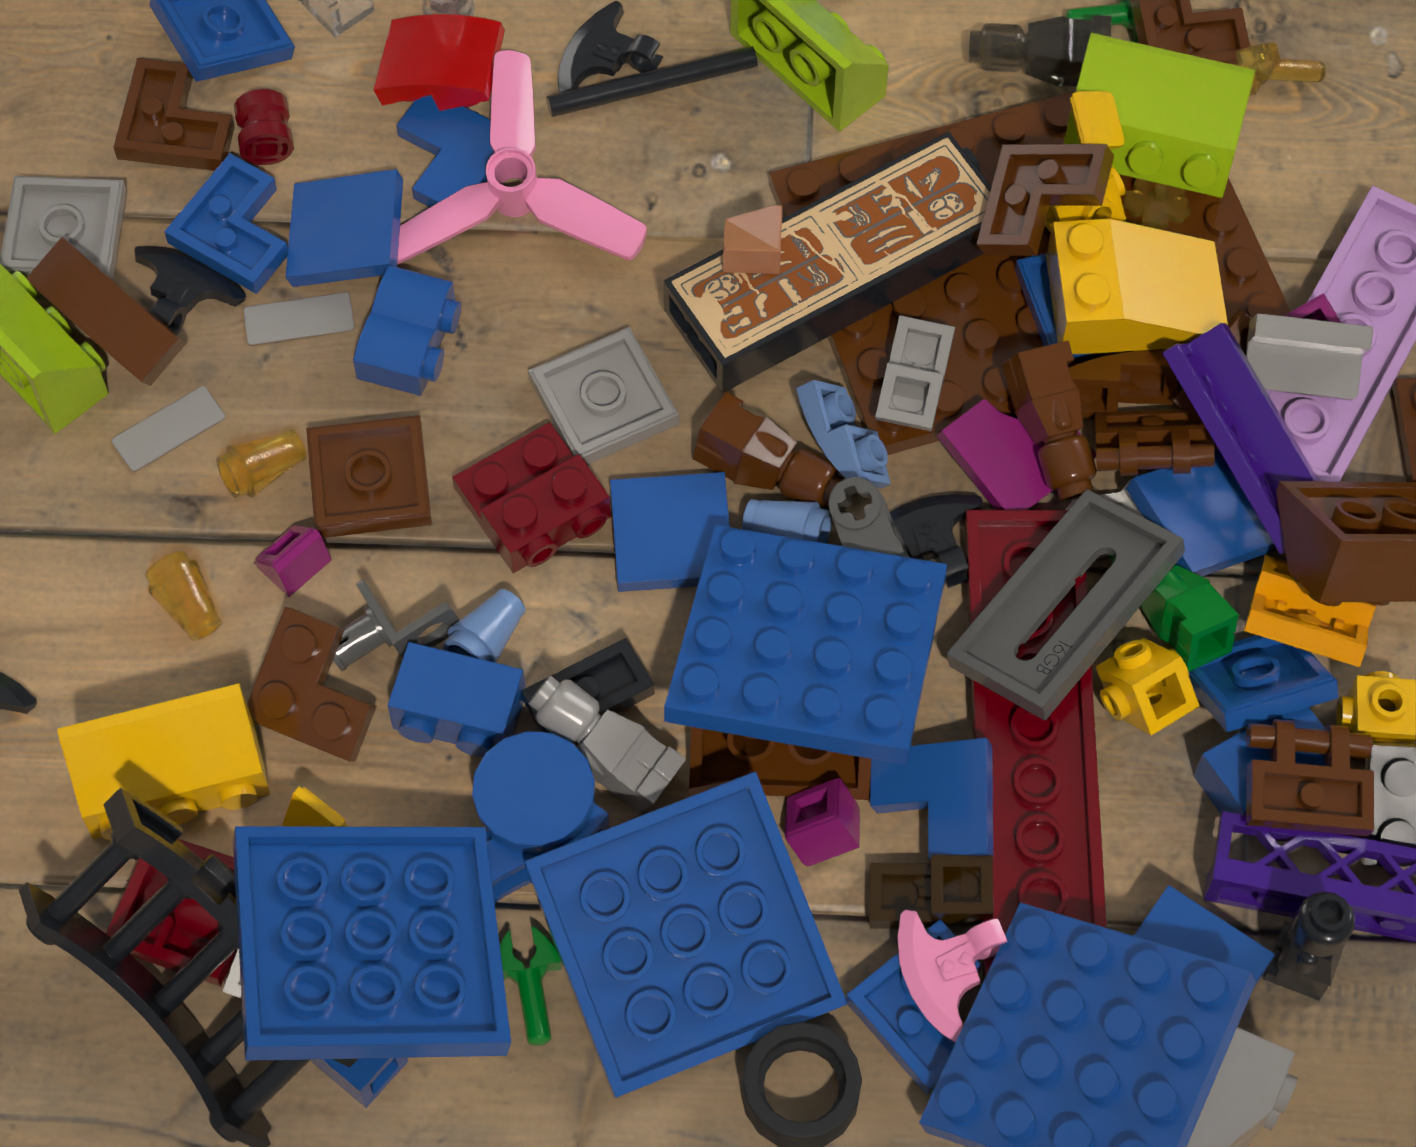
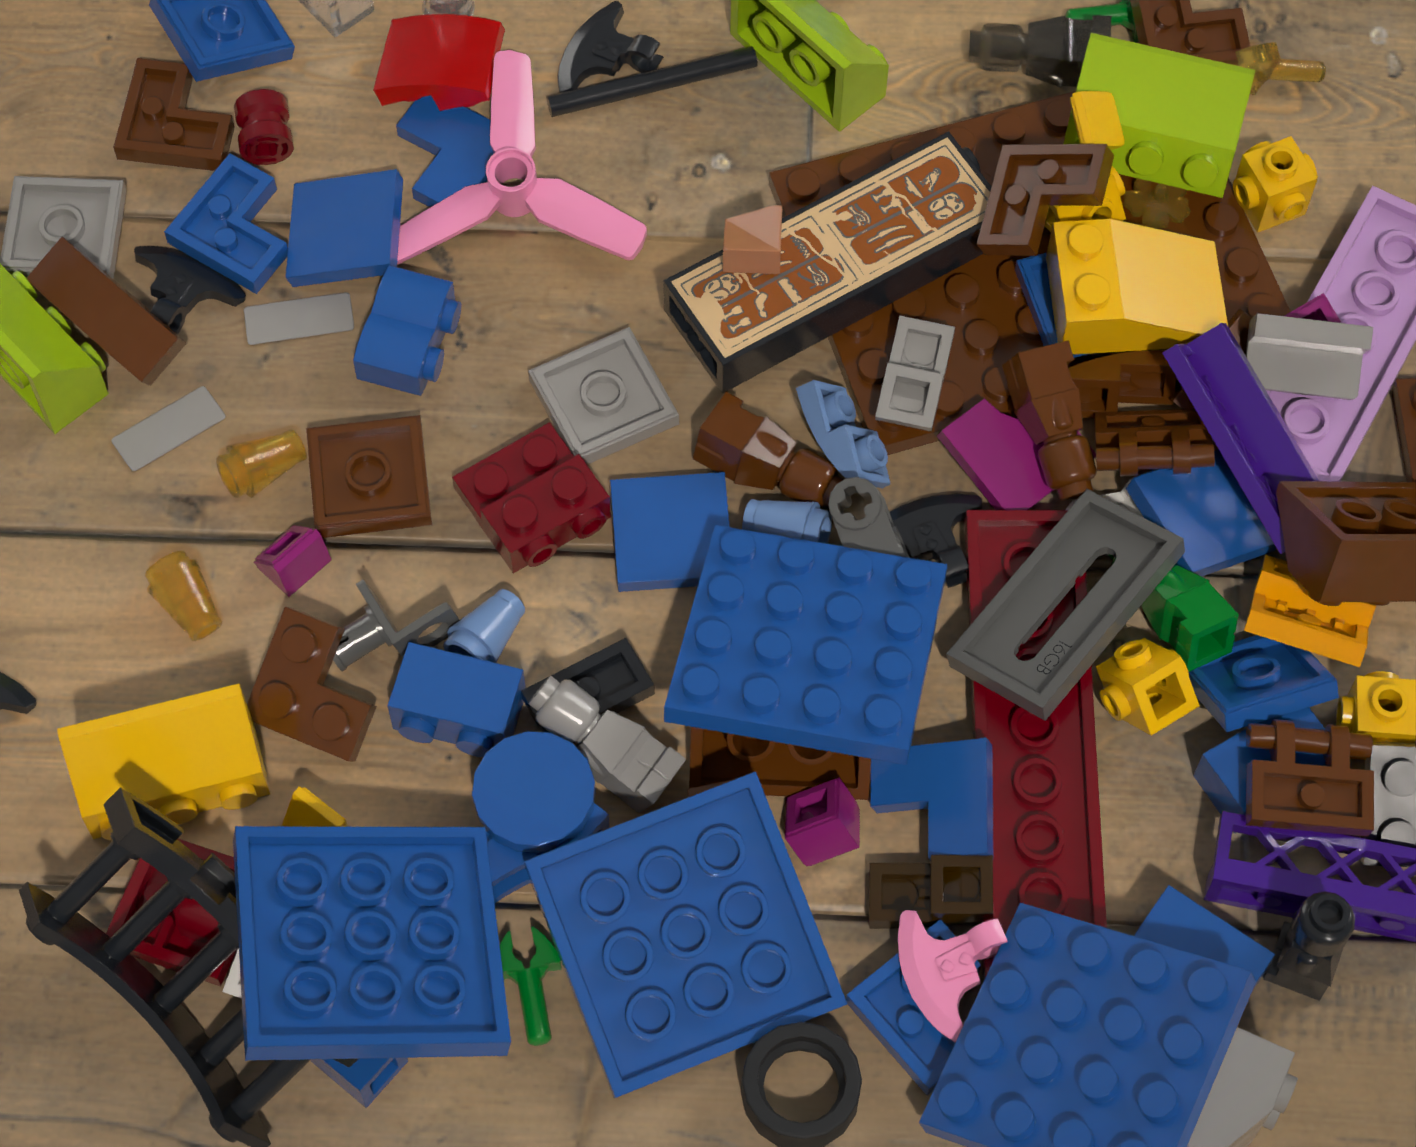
(1274, 183): none -> yellow brick

